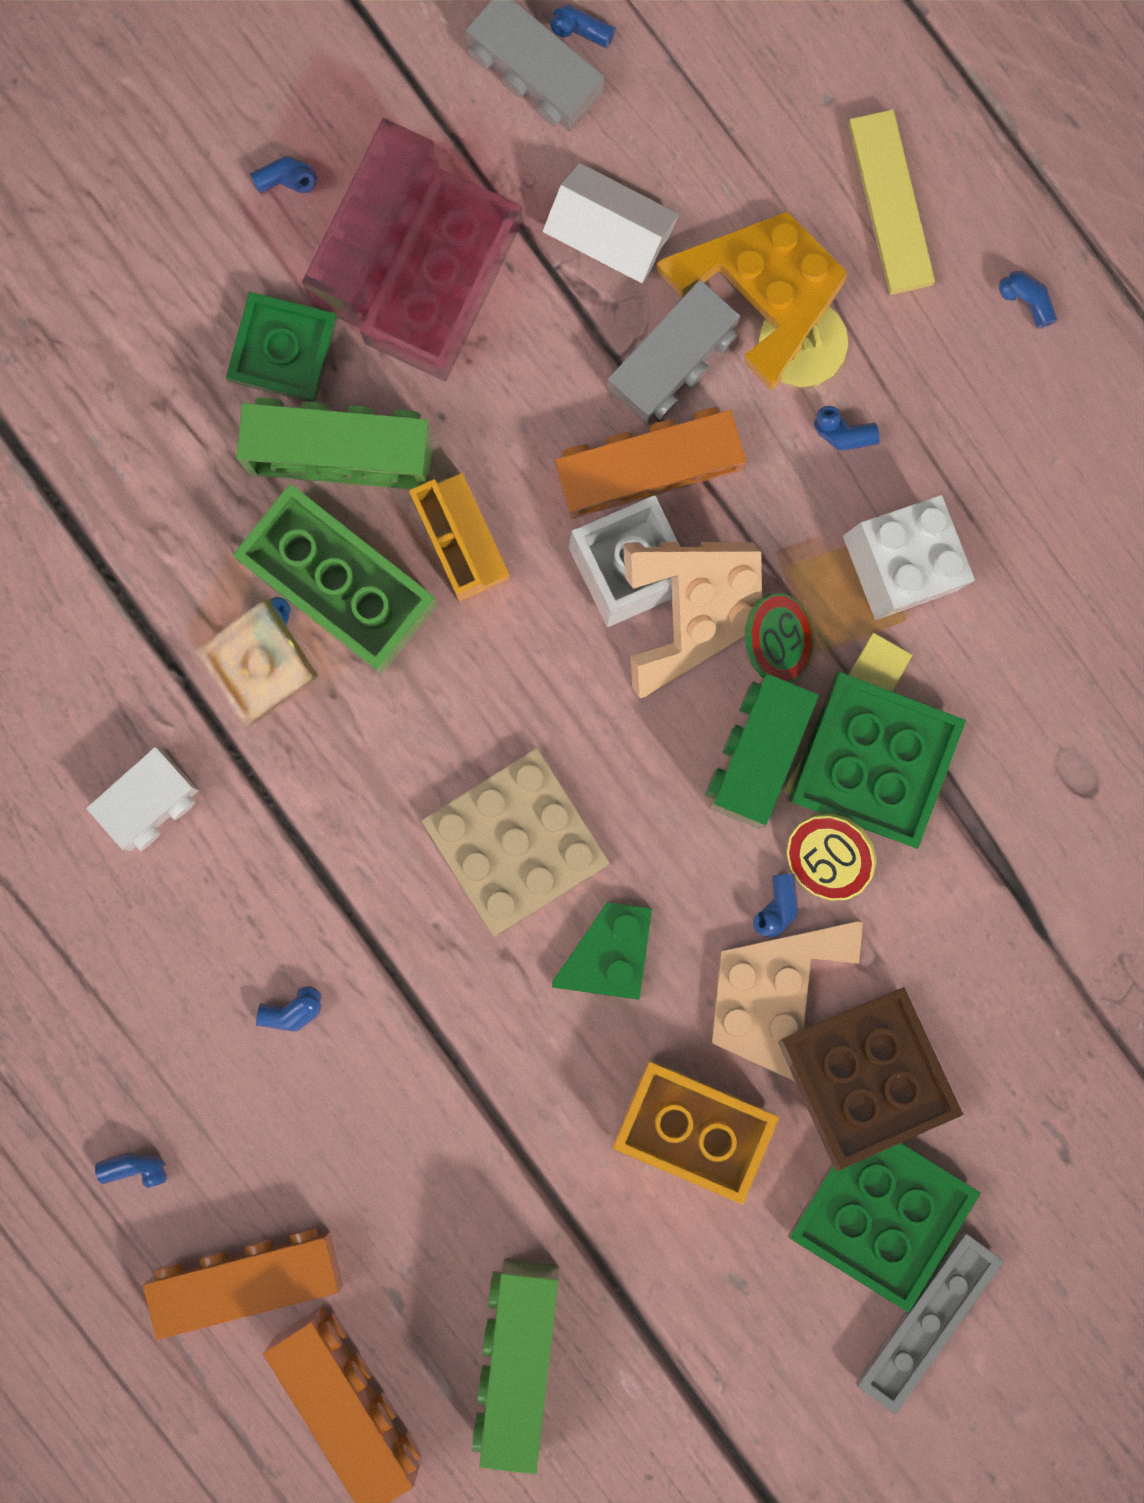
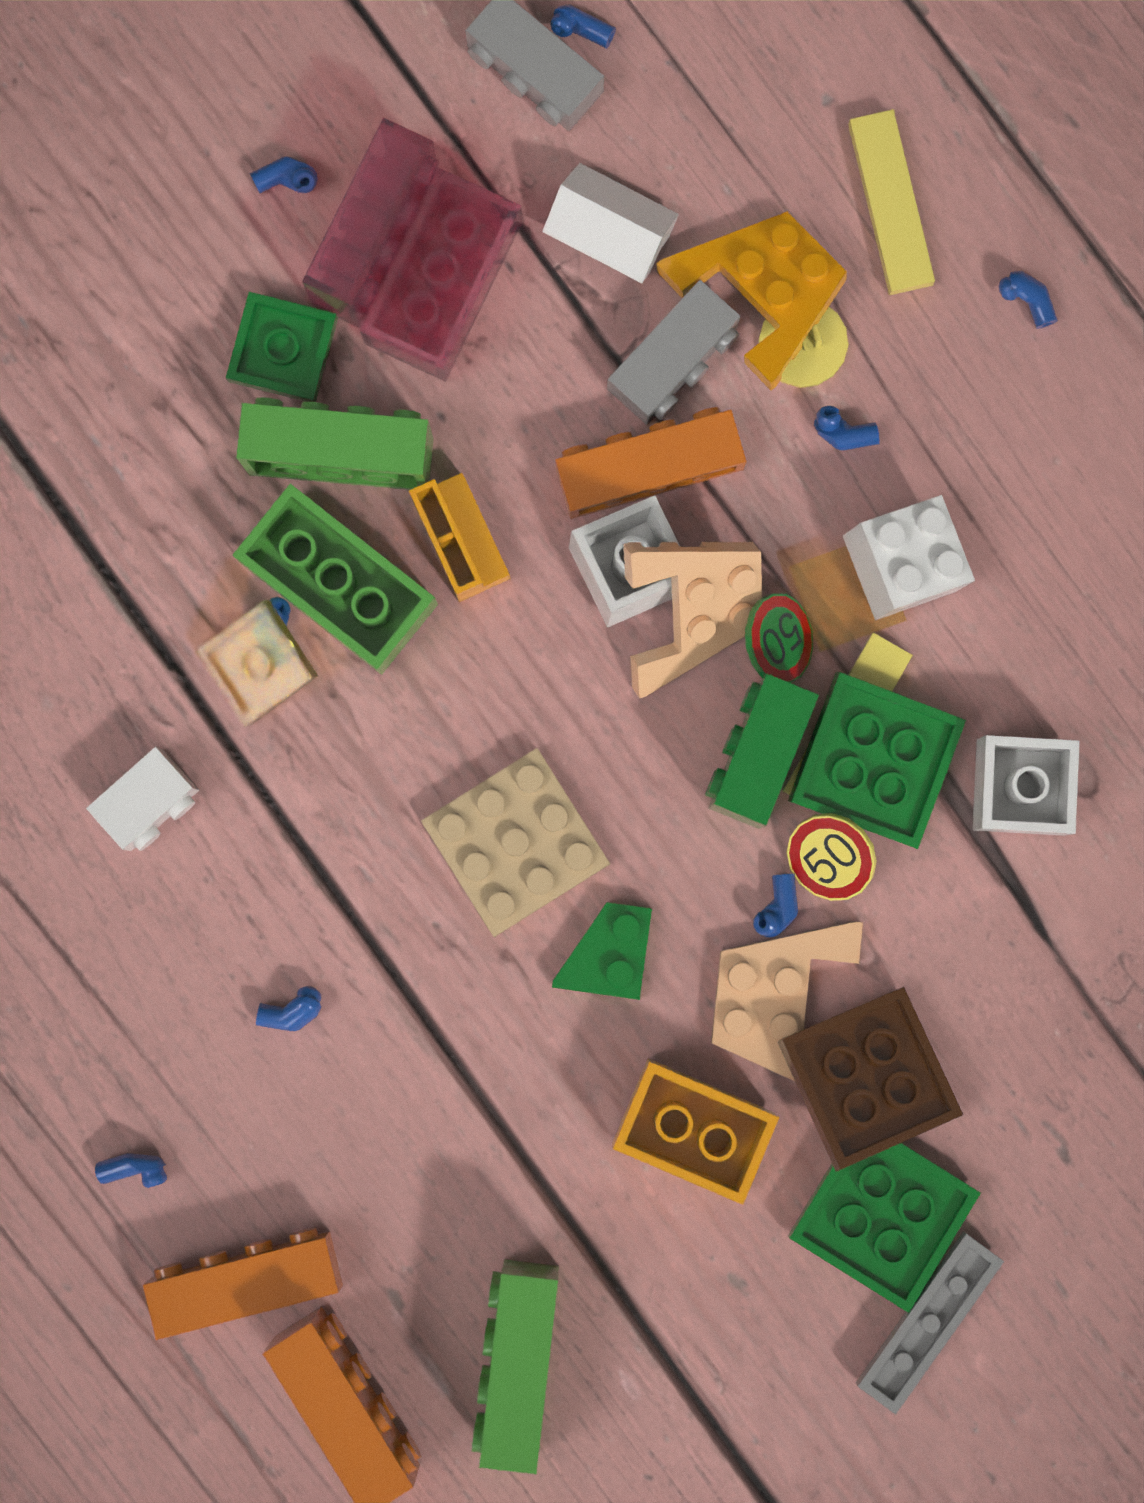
(1026, 785): none -> white brick

